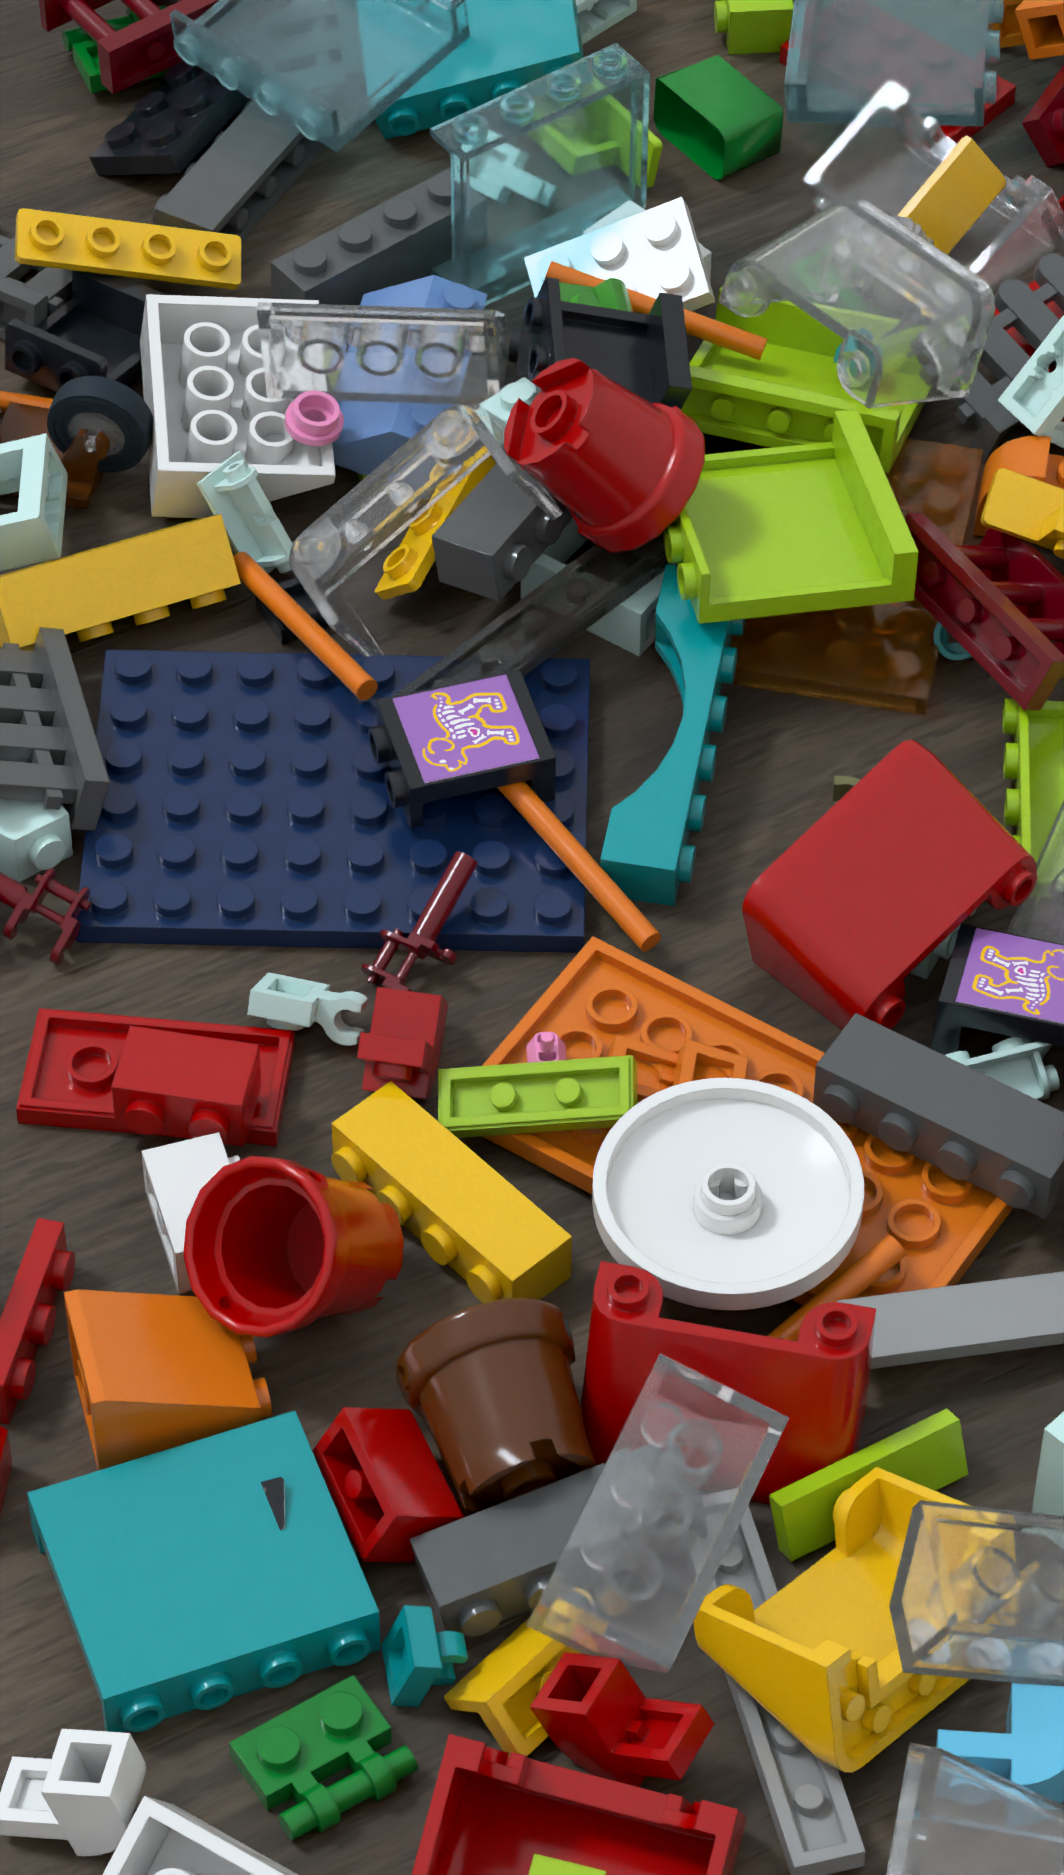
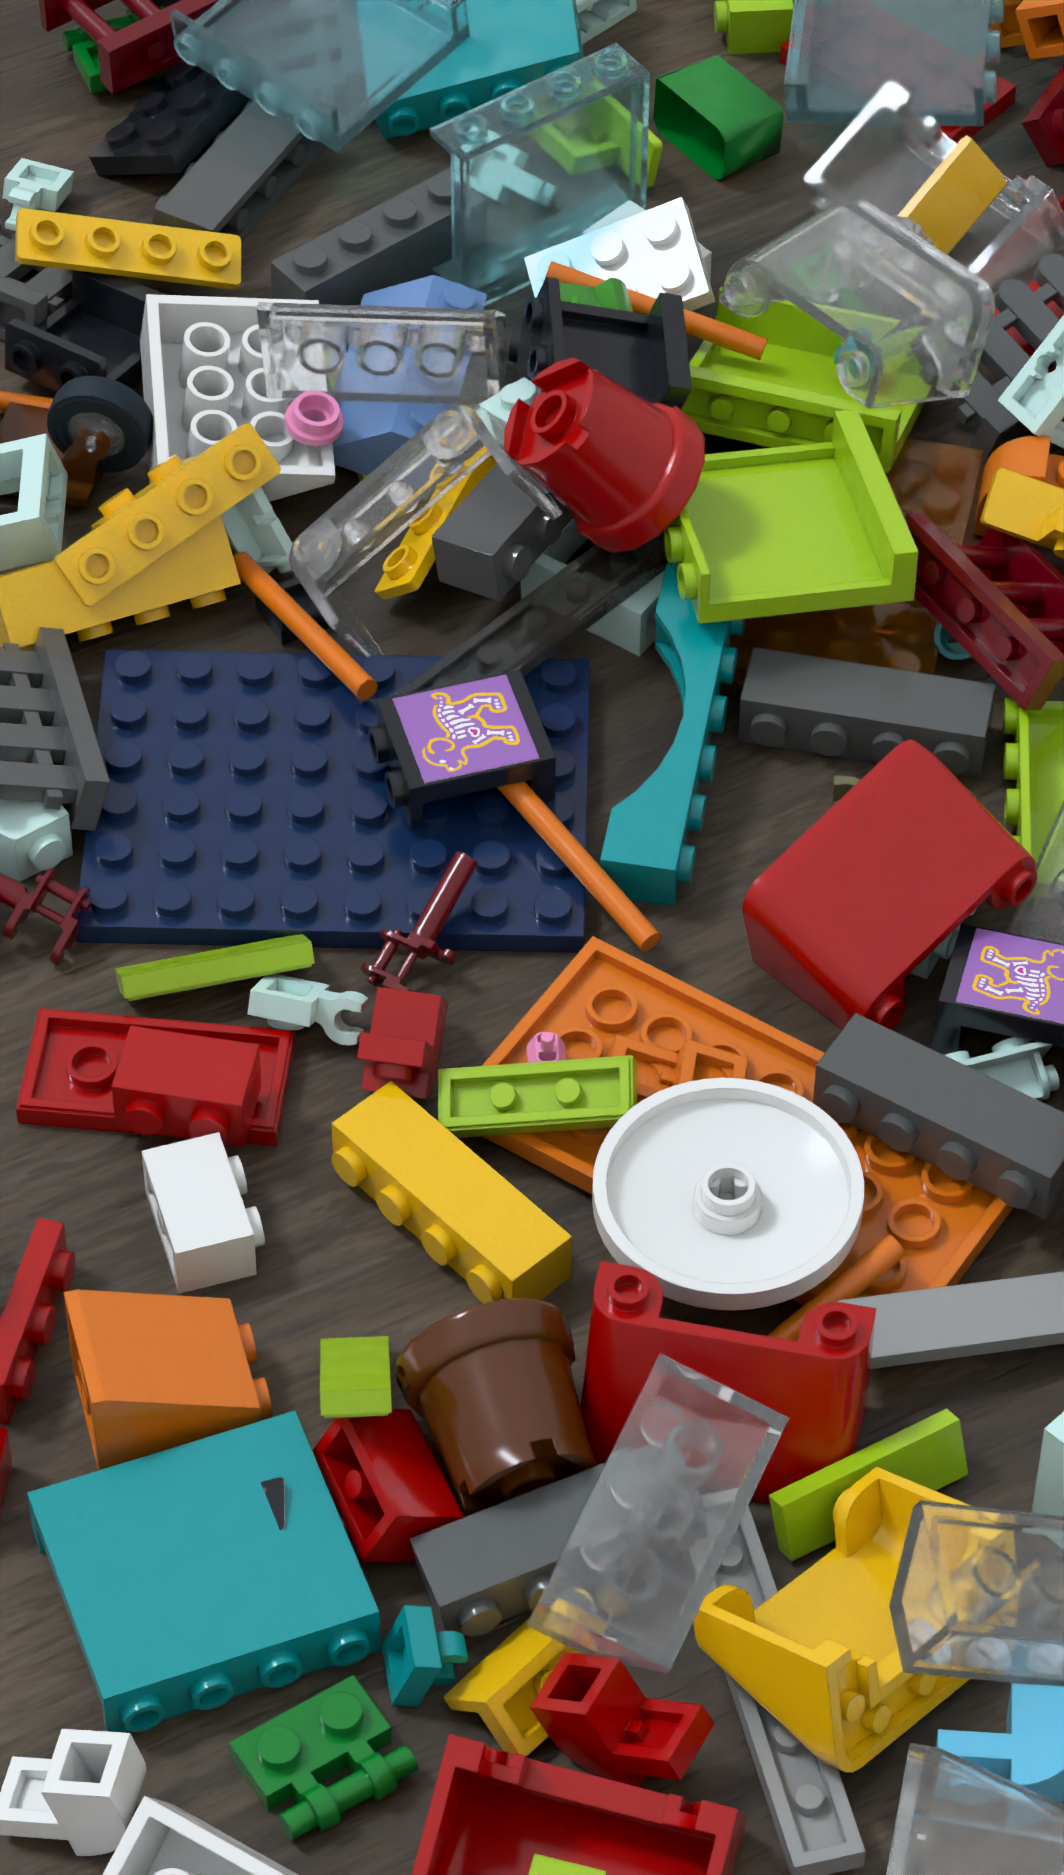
(35, 187): none -> light aqua plate
(165, 513): none -> yellow bracket
(214, 967): none -> lime tile
(287, 1246): red piece -> none
(355, 1377): none -> lime tile
(863, 710): none -> dark grey brick

